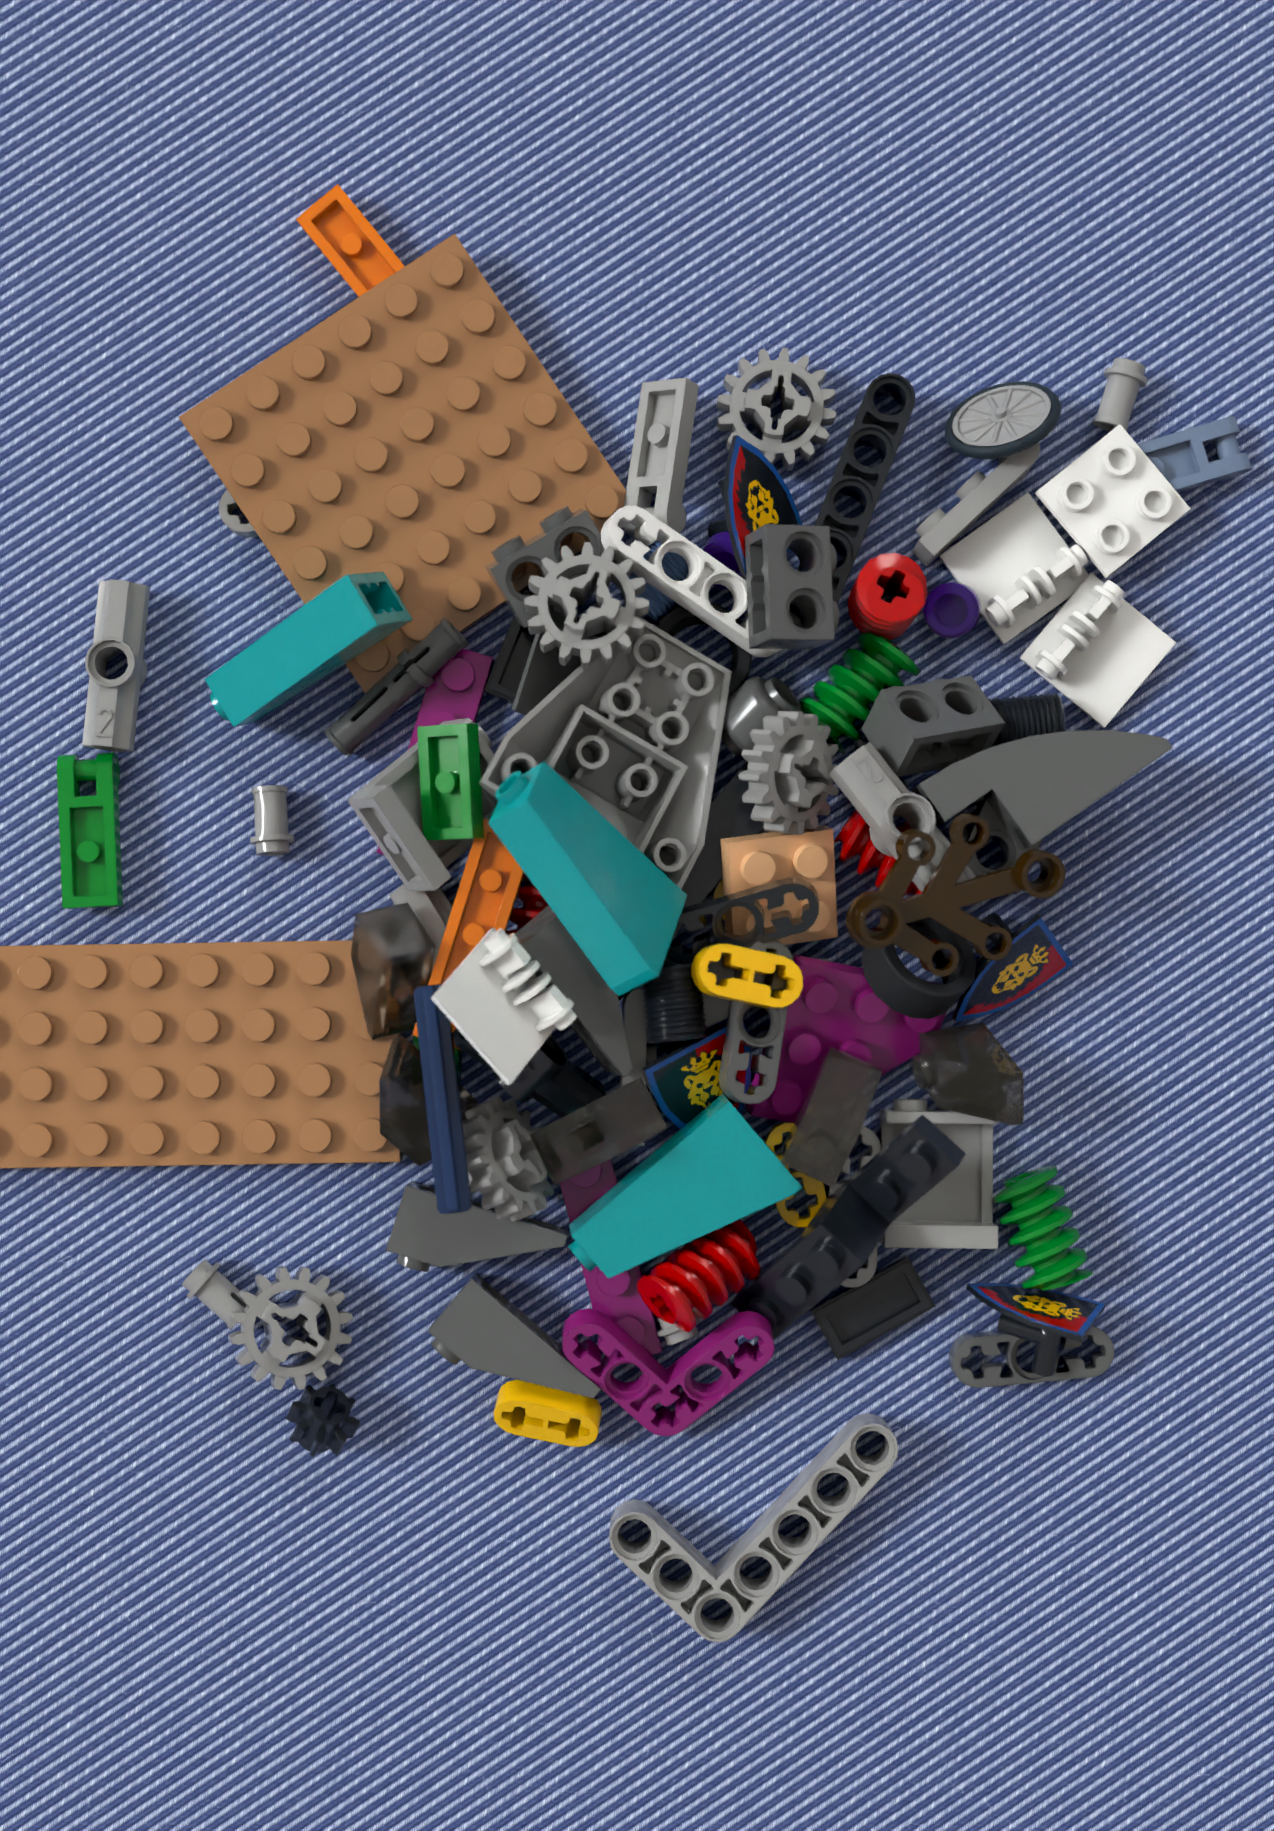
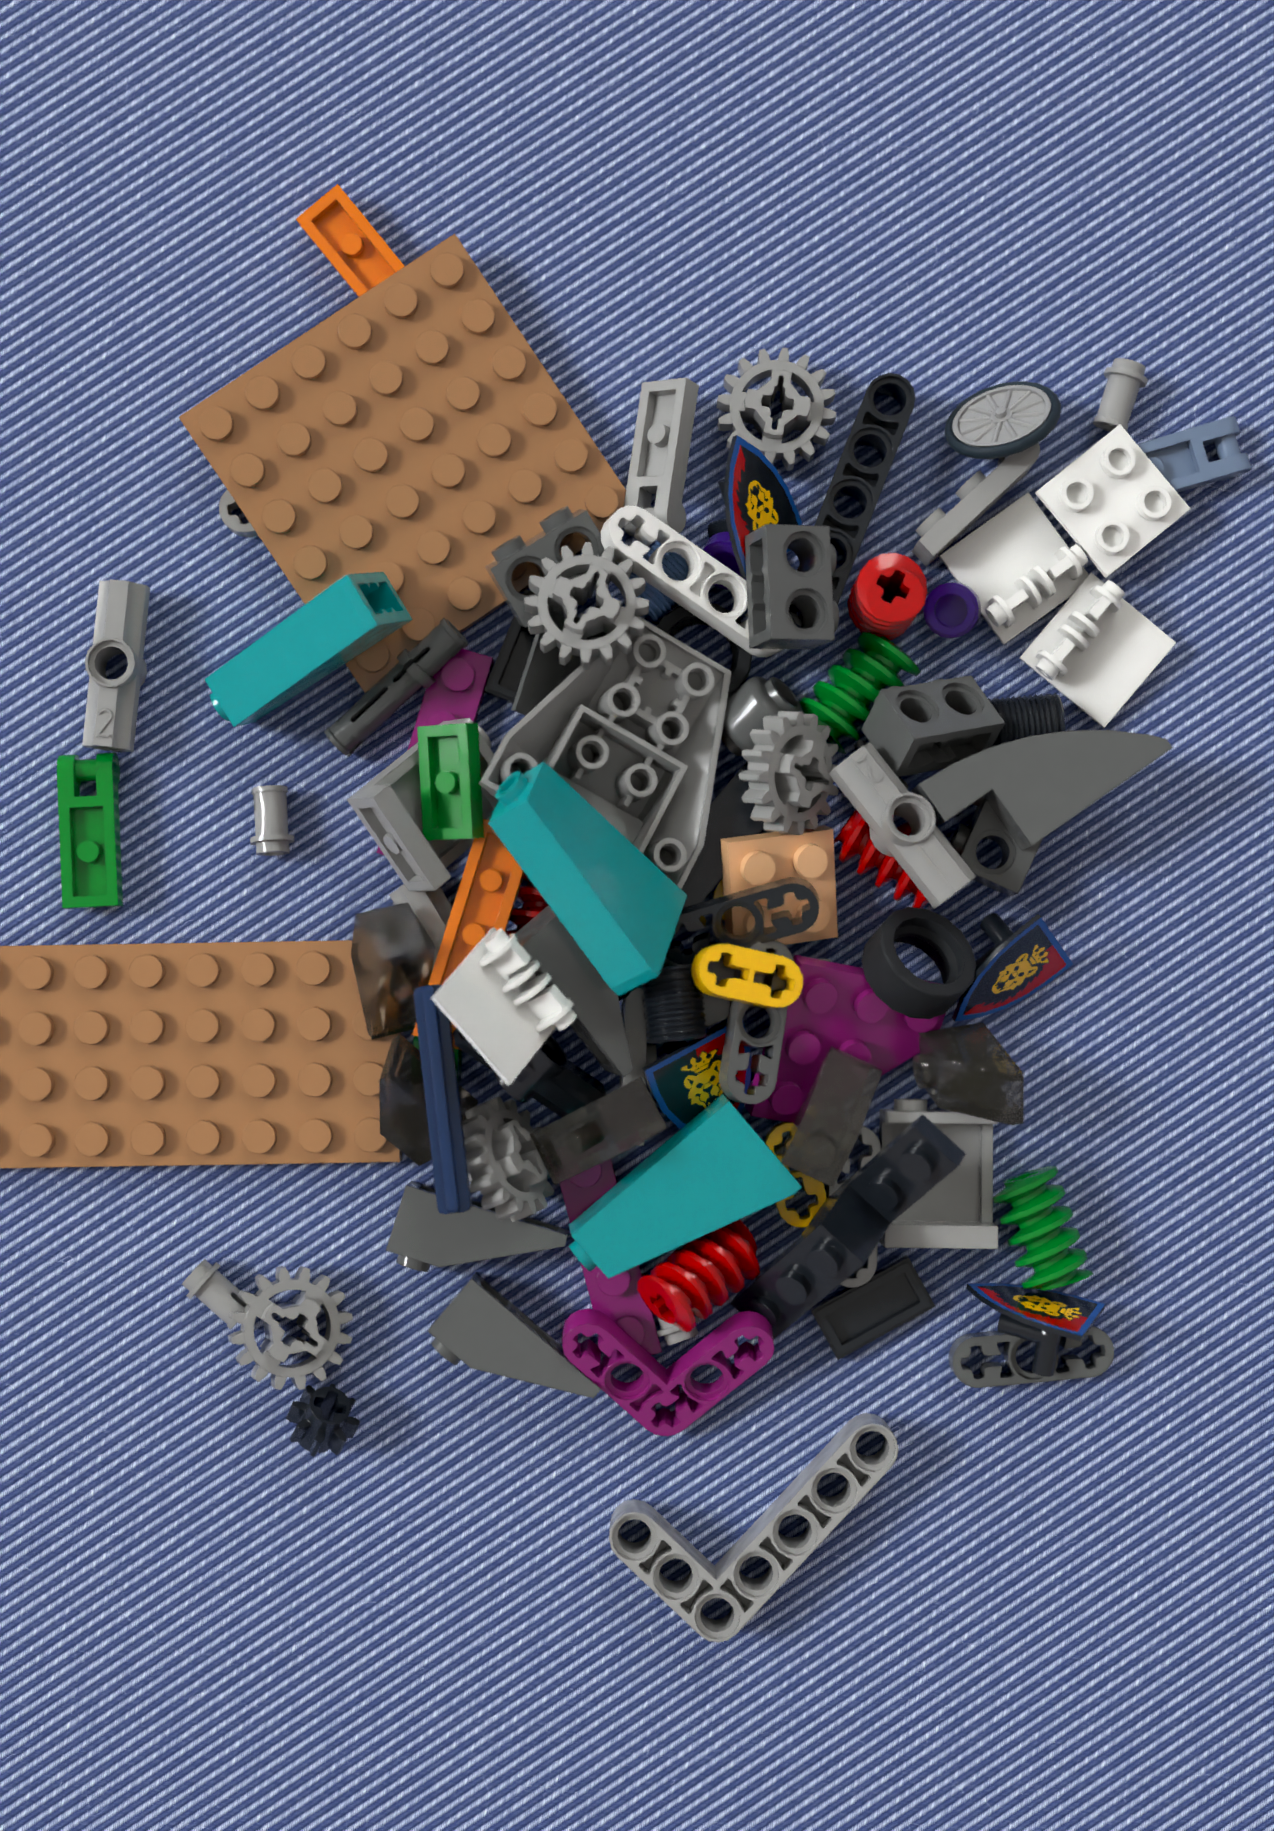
(547, 1414): yellow beam -> none
(945, 897): dark brown plant -> none

